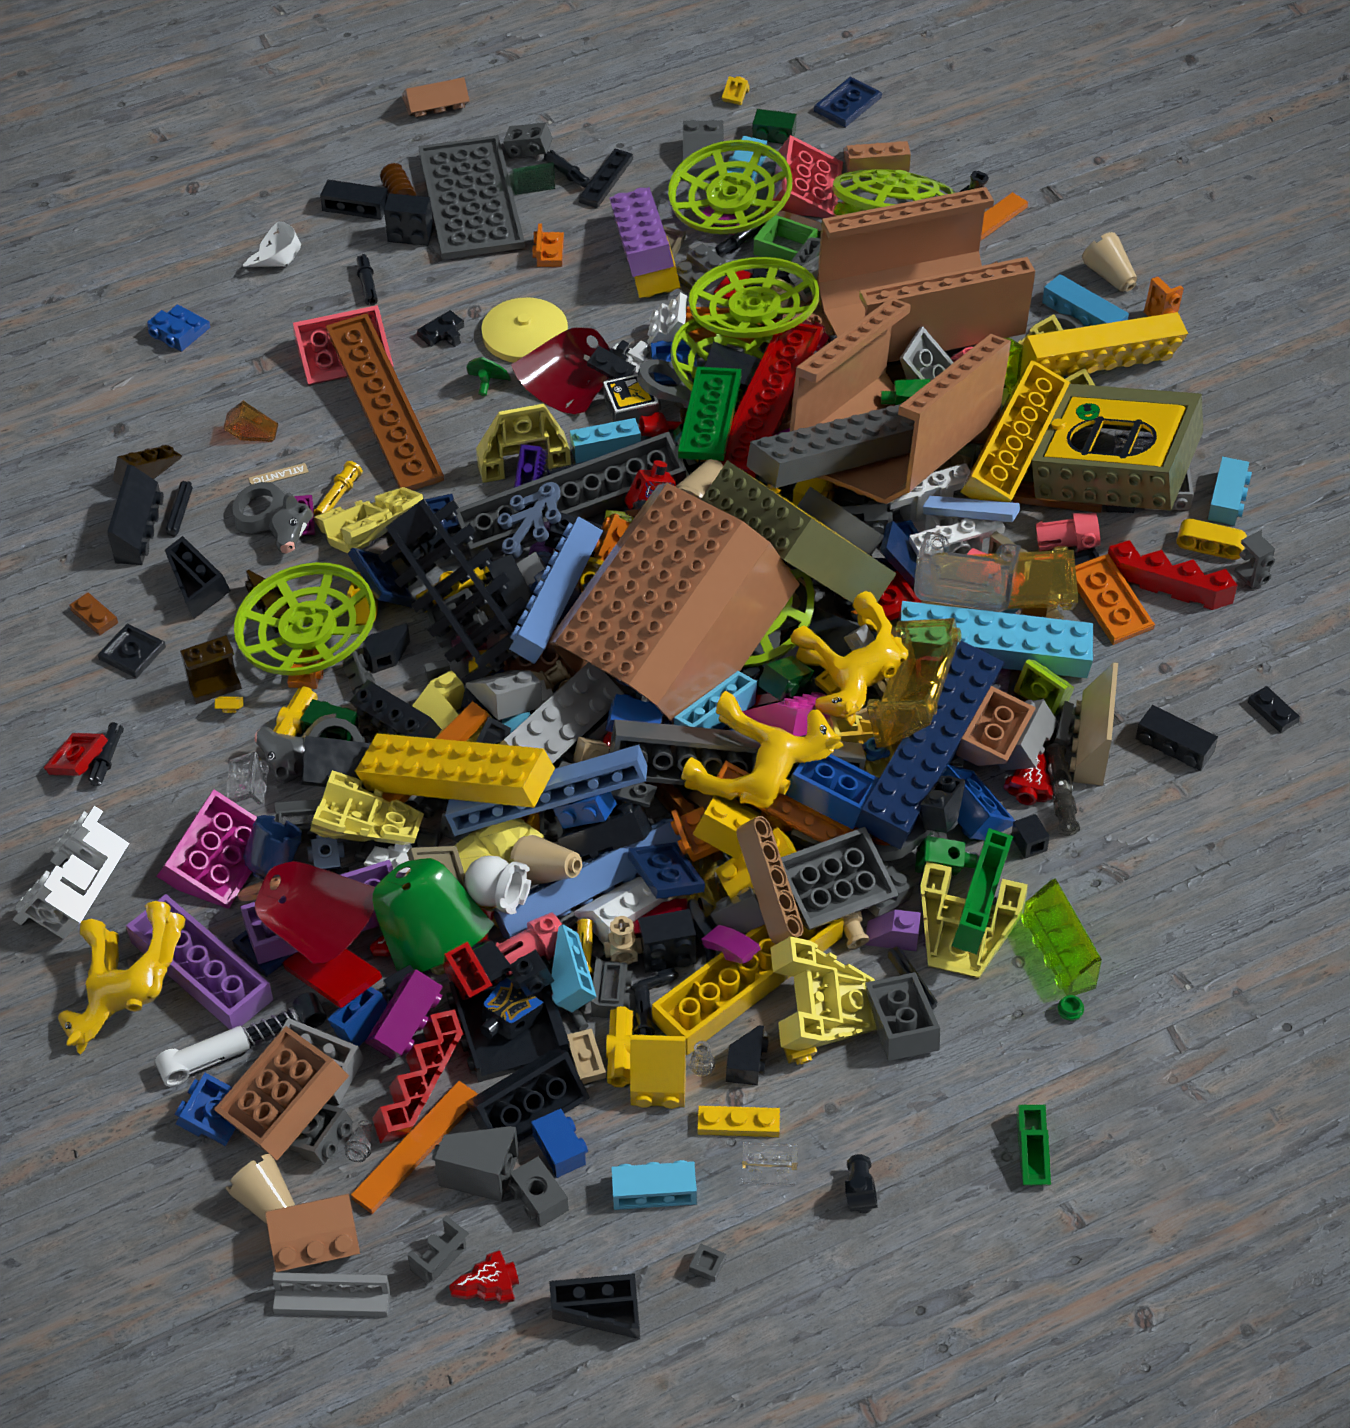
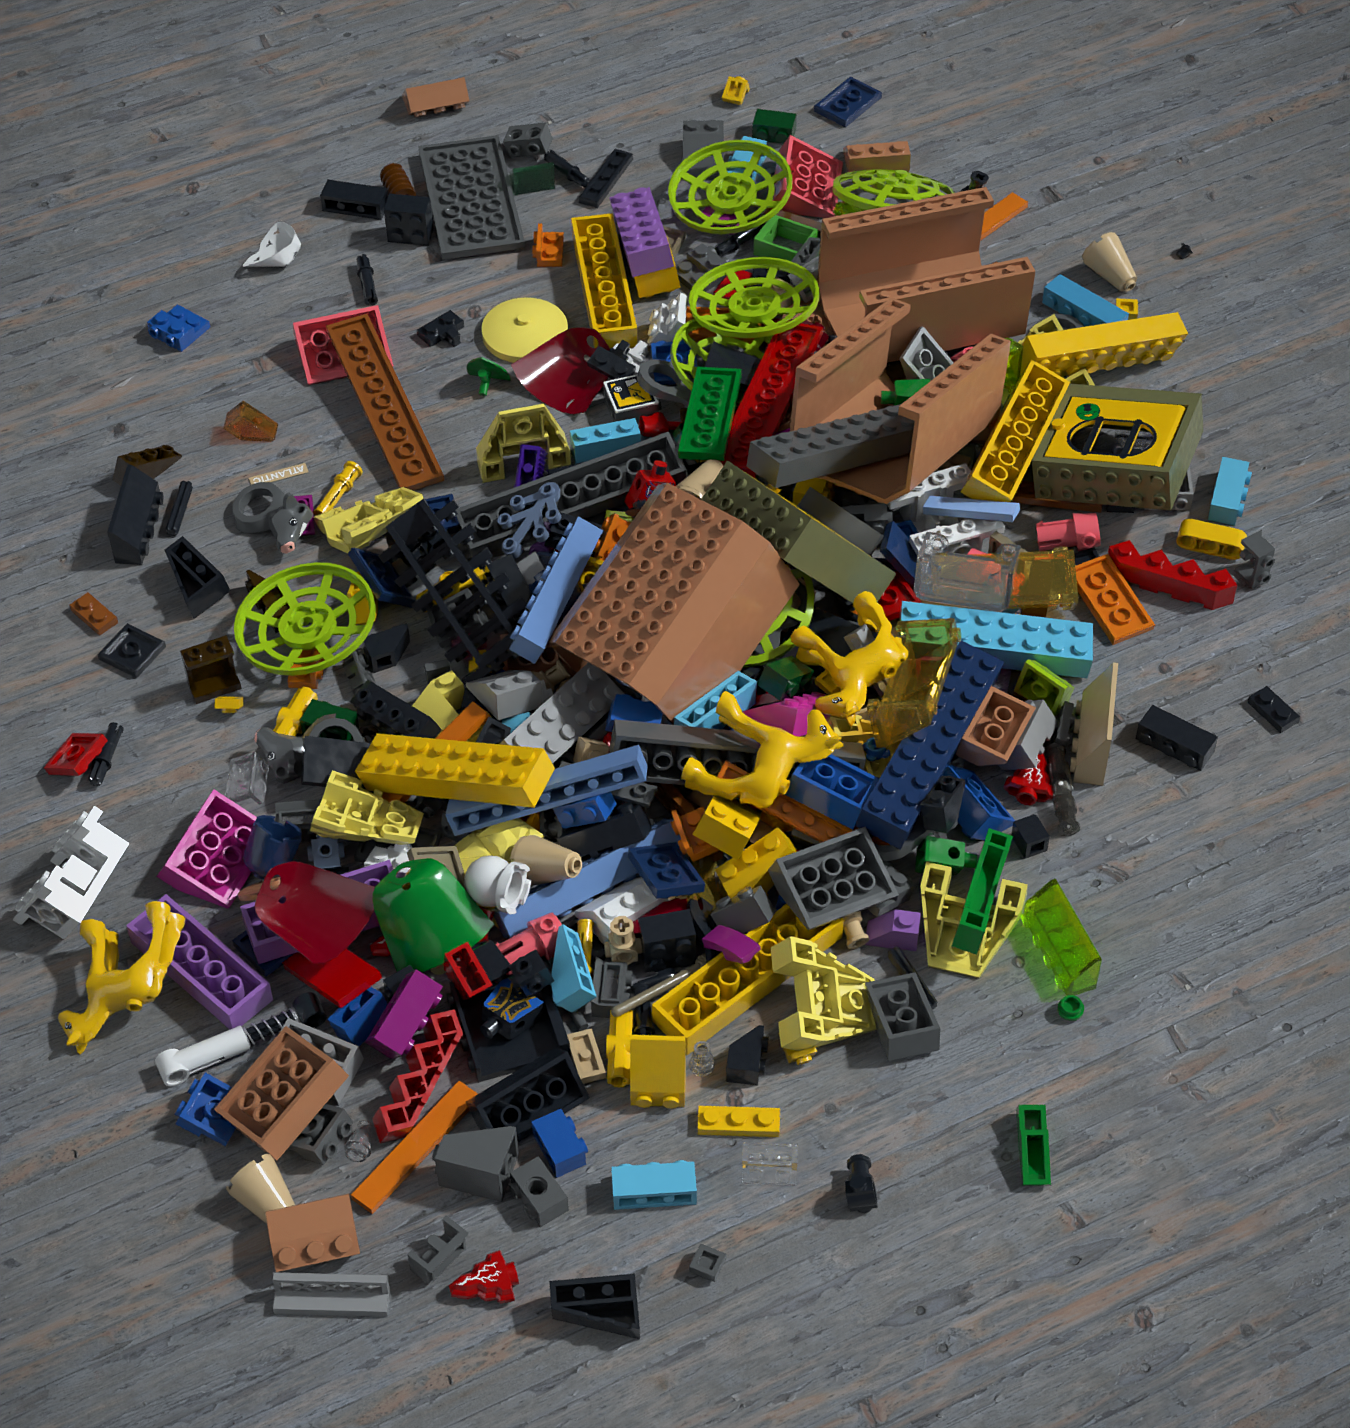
(604, 279): none -> yellow brick
(658, 988): none -> dark tan piece
(769, 880): medium nougat beam -> none
(1129, 306): none -> yellow plate
(1162, 298): orange bracket -> none
(1184, 251): none -> black piece

